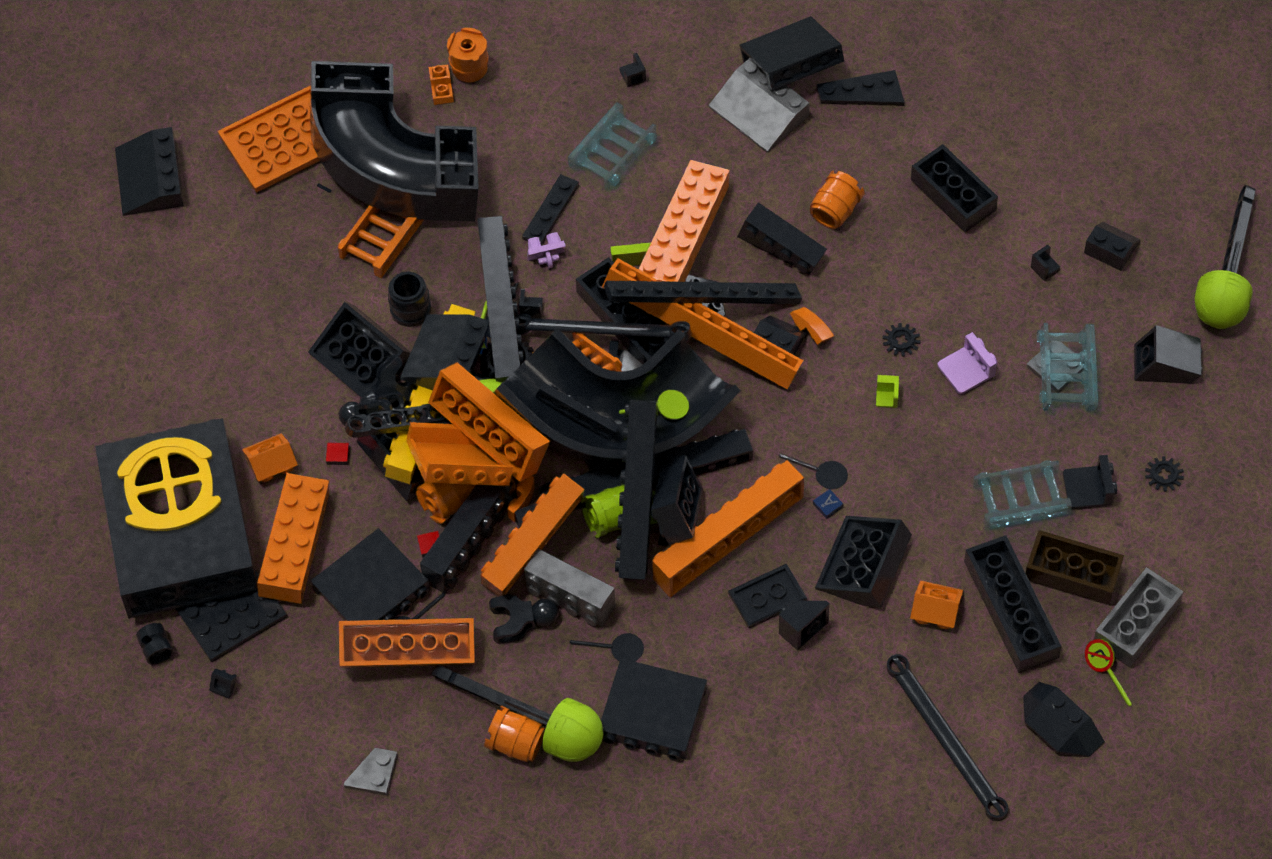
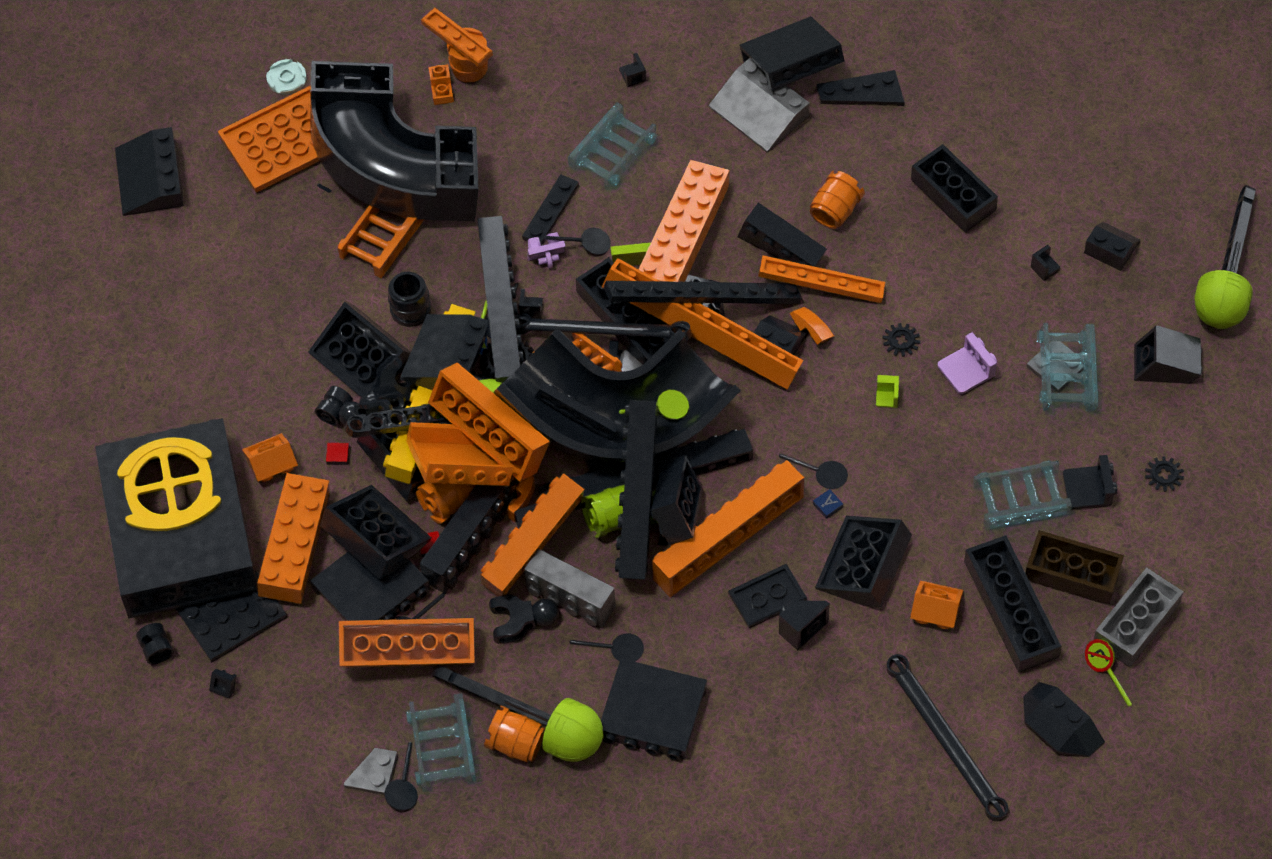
(286, 77): none -> light aqua tile
(329, 407): none -> black wheel
(374, 531): none -> black slope
(399, 792): none -> black piece
(457, 37): none -> orange tile
(462, 750): none -> clear light blue fence
(593, 240): none -> black piece
(821, 279): none -> orange plate

